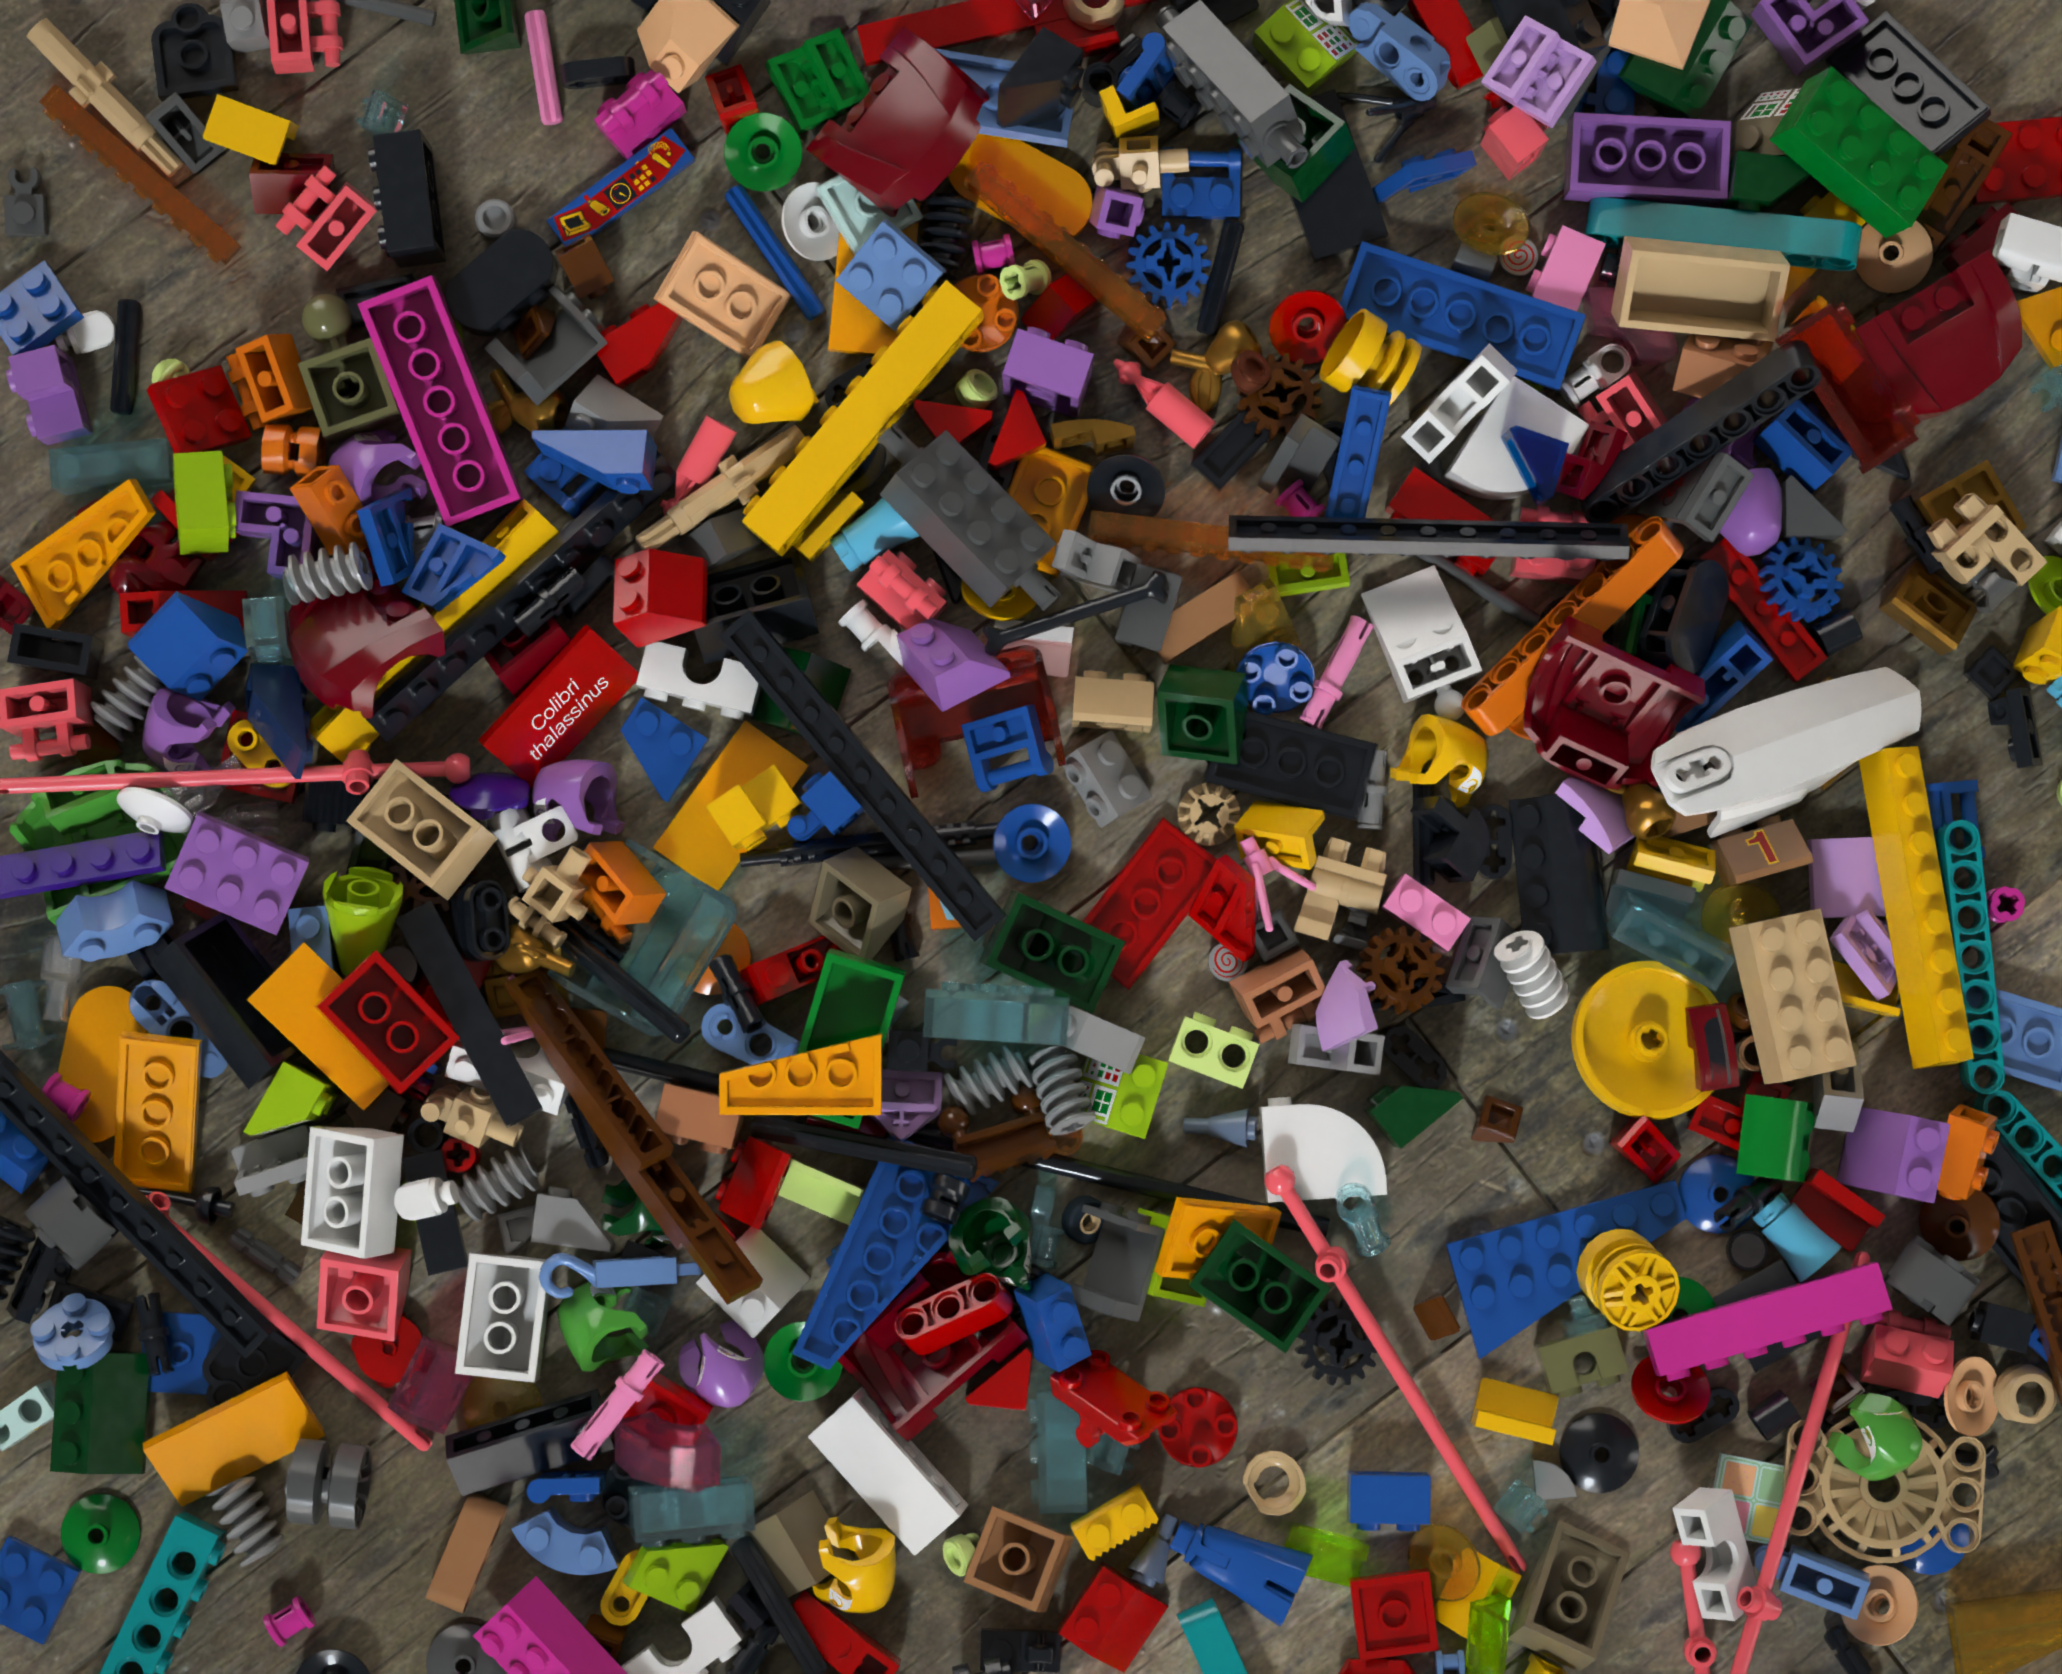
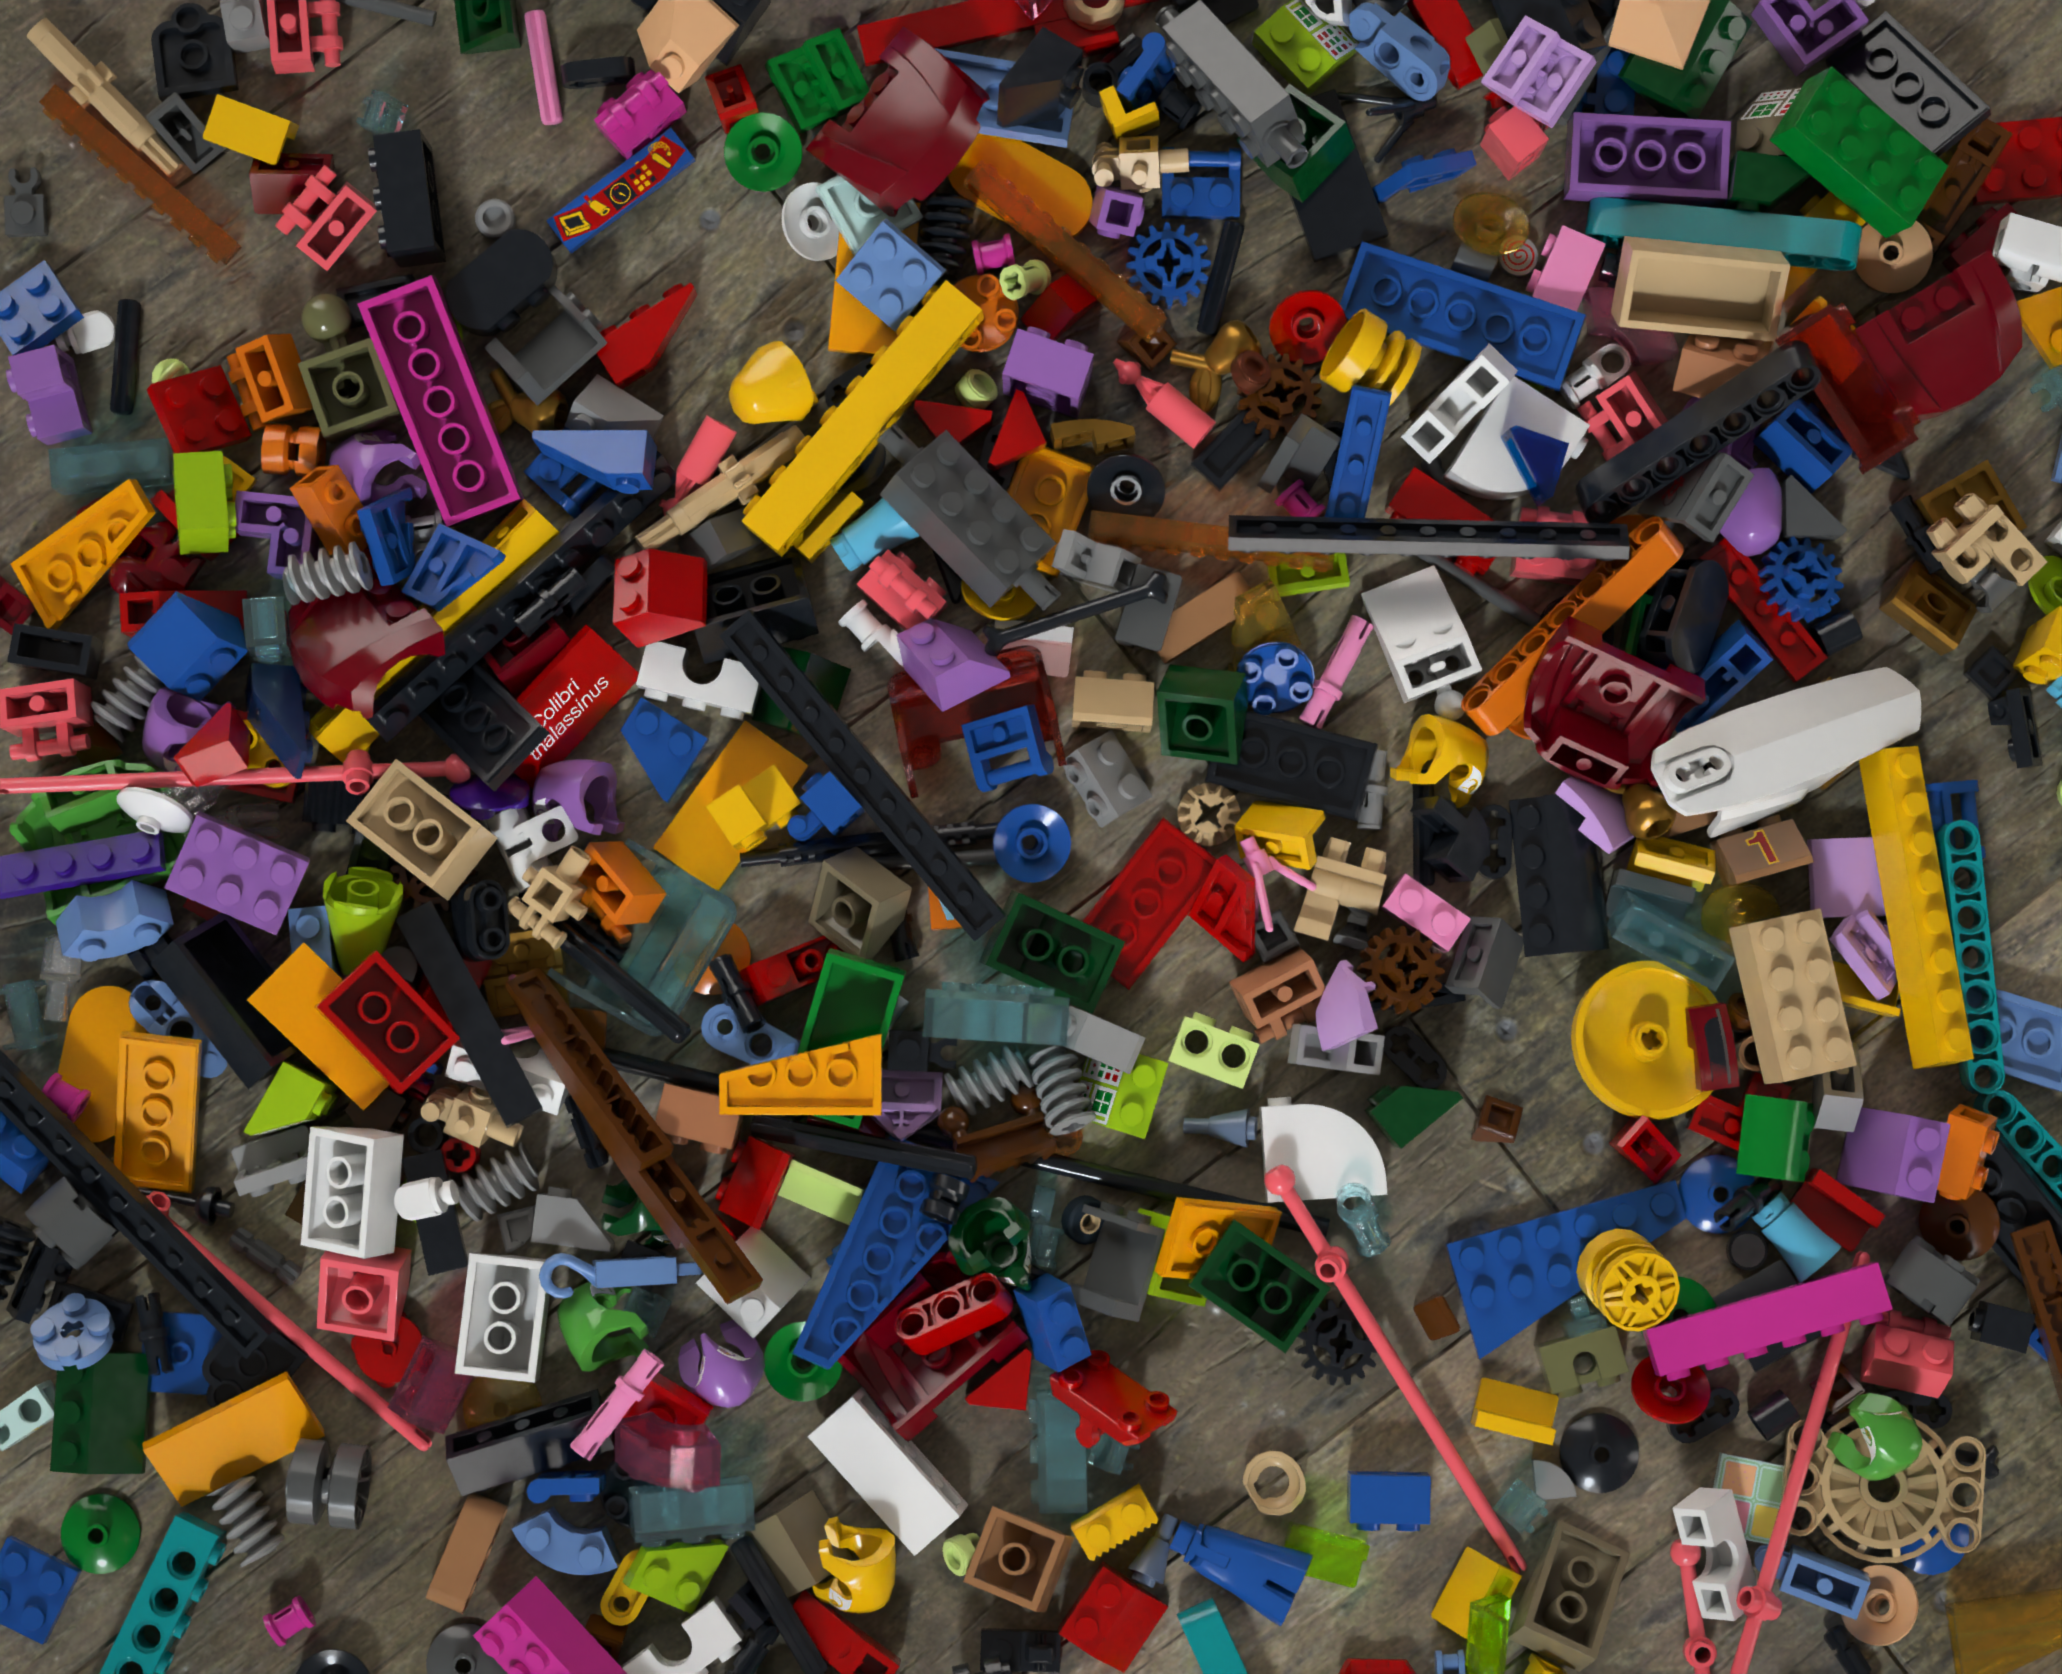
(216, 748): none -> red slope
(484, 725): none -> black tile
(529, 953): pearl gold piece -> none
(533, 330): reddish brown slope -> none
(585, 267): reddish brown brick -> none
(722, 295): light nougat tile -> none
(774, 252): blue axle -> none
(1202, 1428): red dish -> none
(1225, 964): light grey tile -> none
(1393, 1614): red plate -> none
(1430, 1549): clear yellow dish -> none
(1532, 973): white piece -> none
(1597, 454): dark red slope -> none
(1970, 1396): light nougat dish -> none
(2008, 1385): tan piece -> none
(2014, 908): dark pink bush -> none

